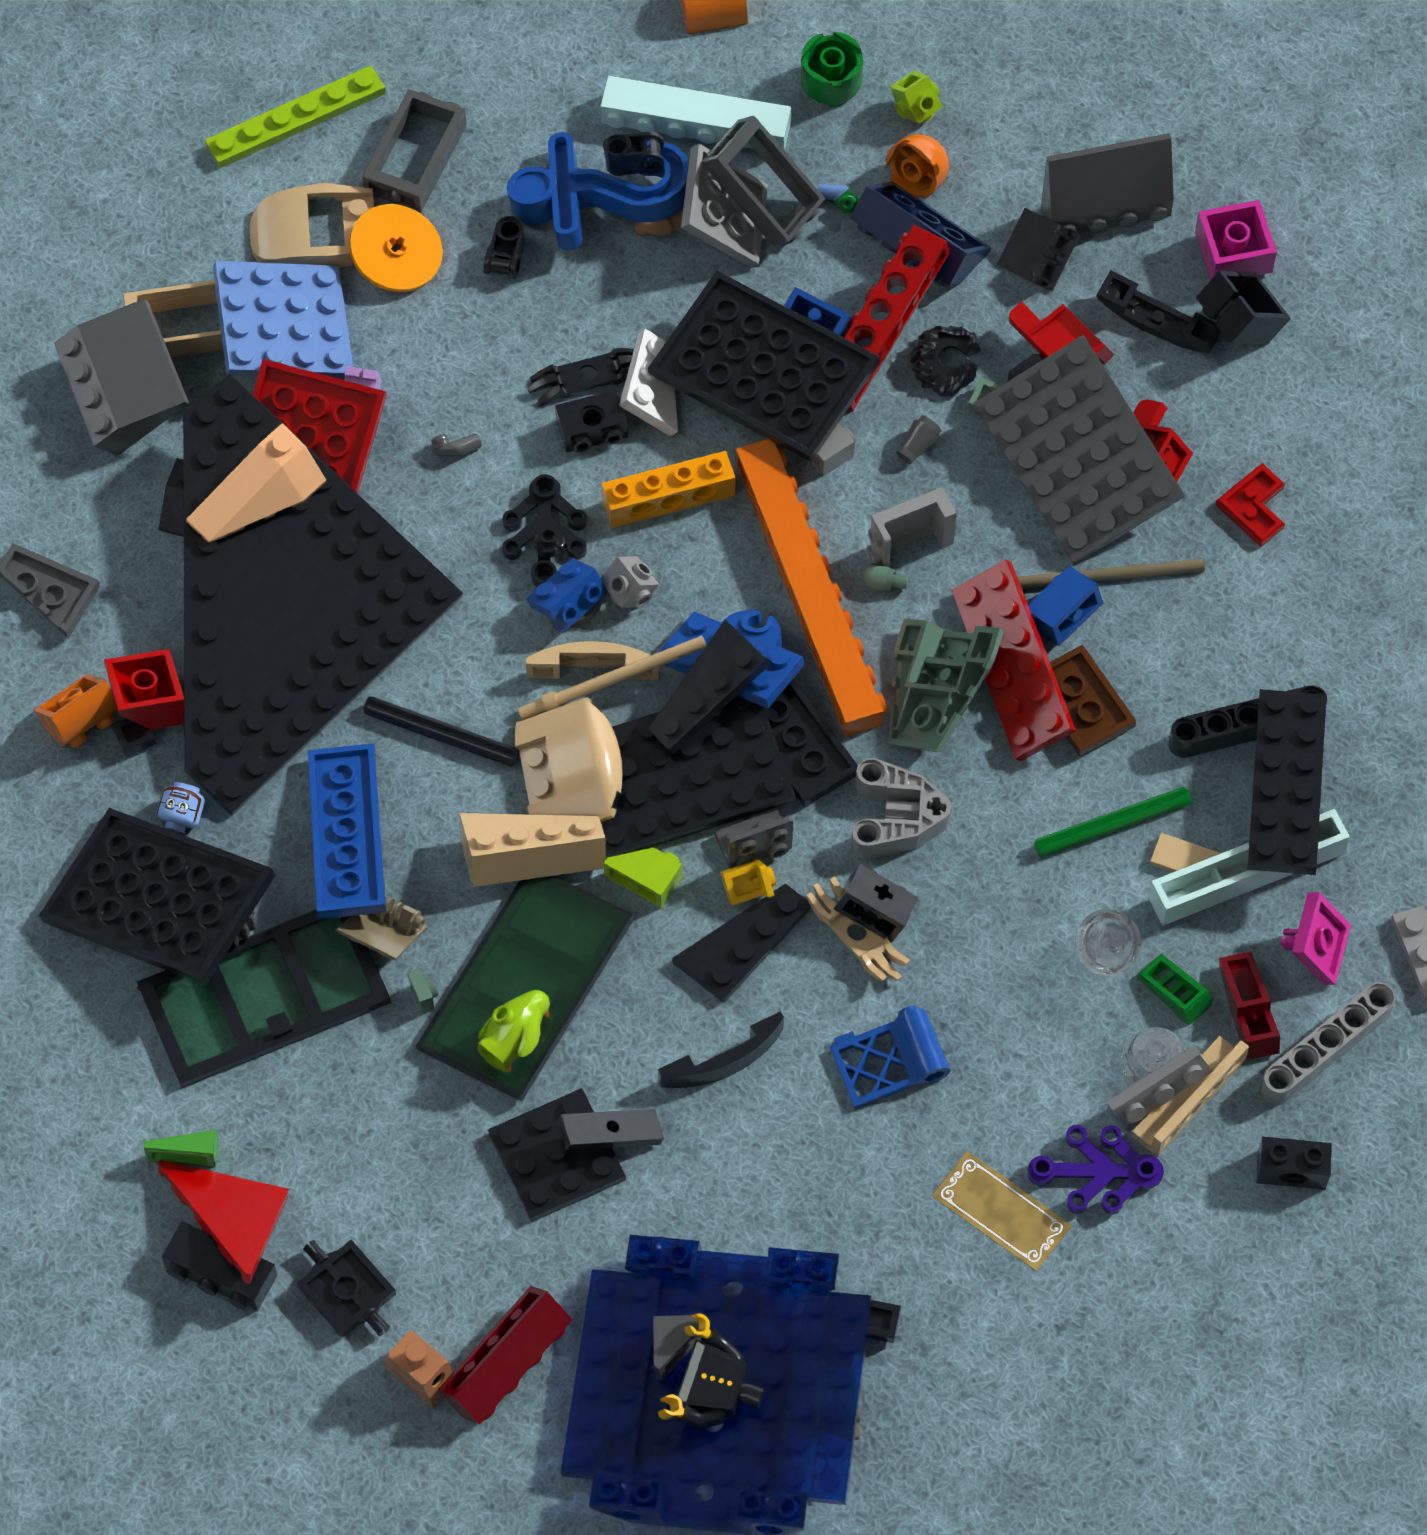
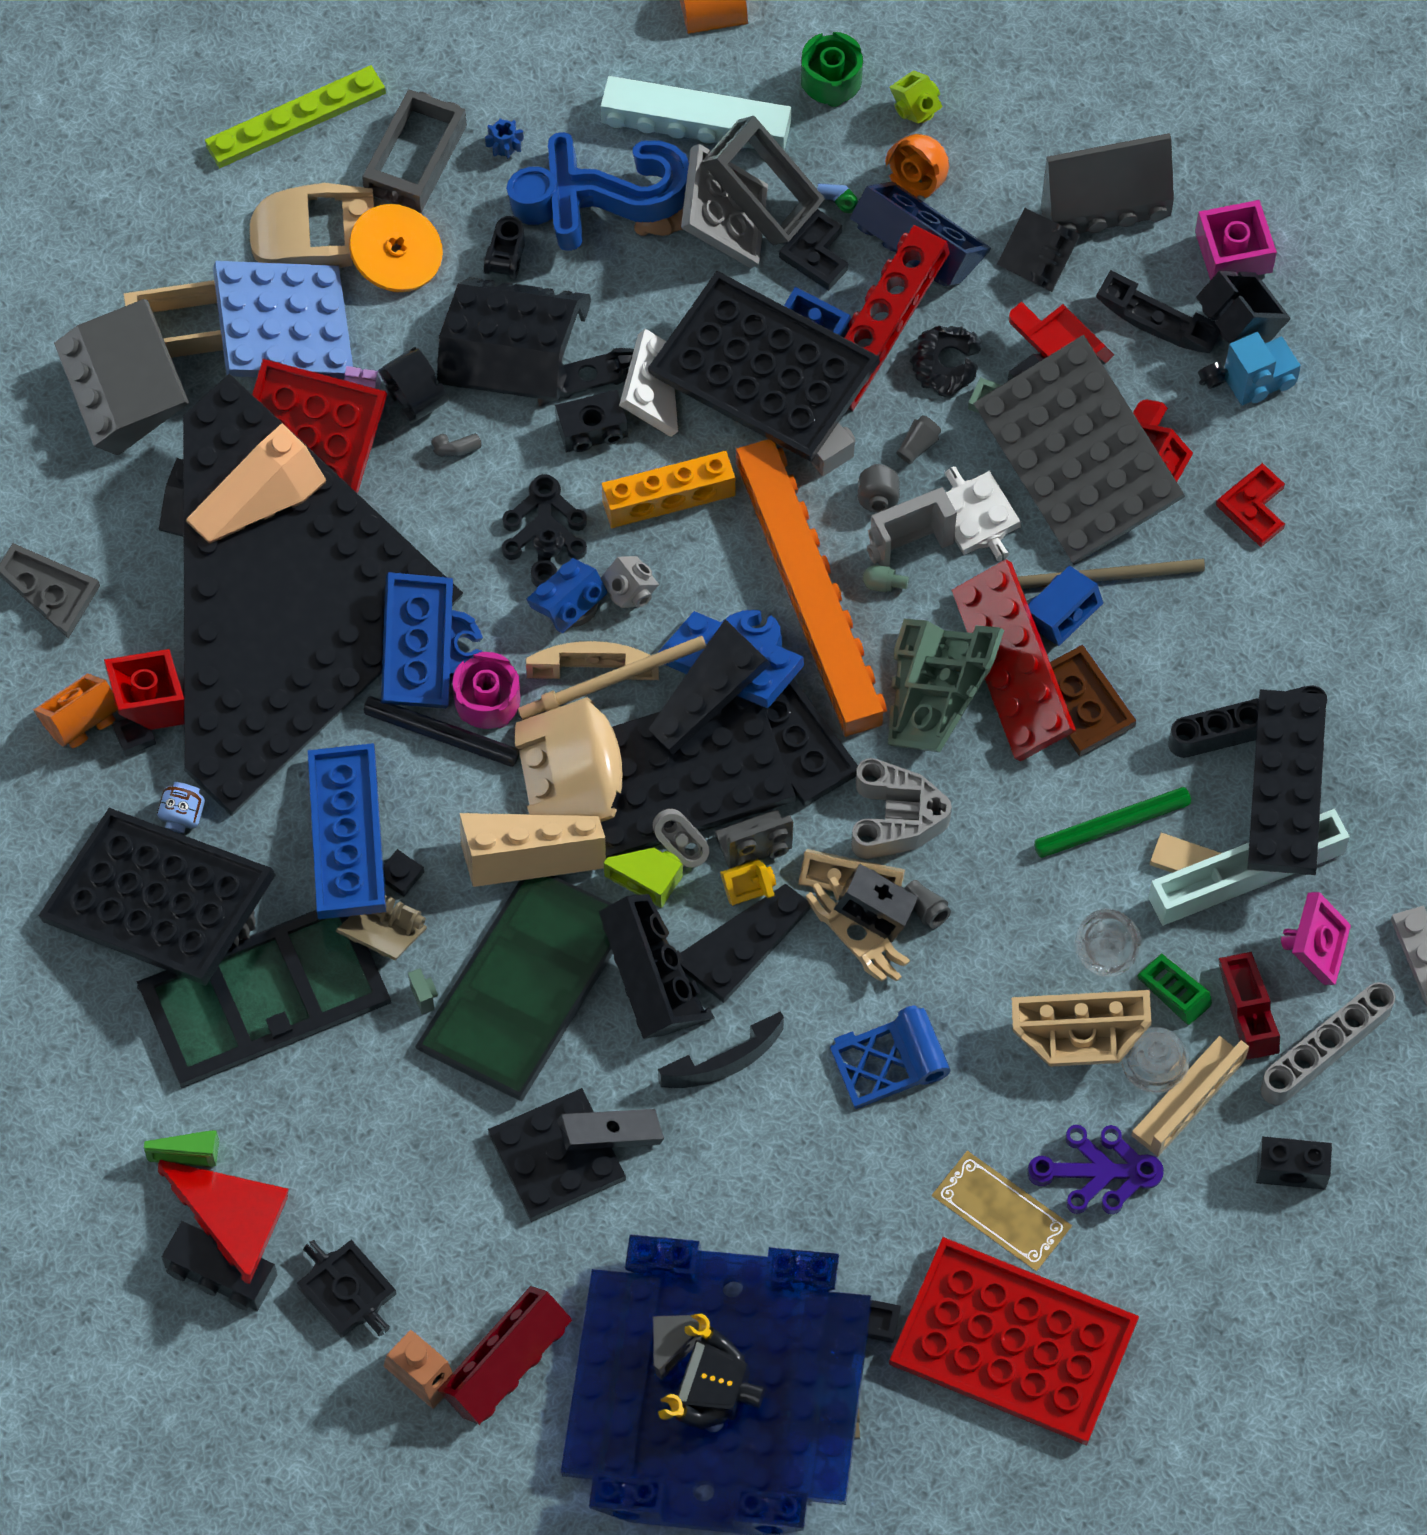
(401, 872): none -> black plate
(413, 384): none -> black brick
(422, 640): none -> blue plate
(486, 690): none -> dark pink brick
(504, 138): none -> blue gear
(508, 338): none -> black slope
(513, 1029): lime animal -> none
(630, 153): black piece -> none
(651, 968): none -> black wedge
(679, 836): none -> light grey plate
(809, 251): none -> black plate
(821, 866): none -> tan slope
(877, 487): none -> dark grey head
(929, 907): none -> dark grey cone
(982, 513): none -> white plate
(1014, 1340): none -> red plate
(1082, 1026): none -> tan wedge
(1160, 1086): light grey plate -> none
(1212, 375): none -> black plate
(1260, 368): none -> dark azure brick

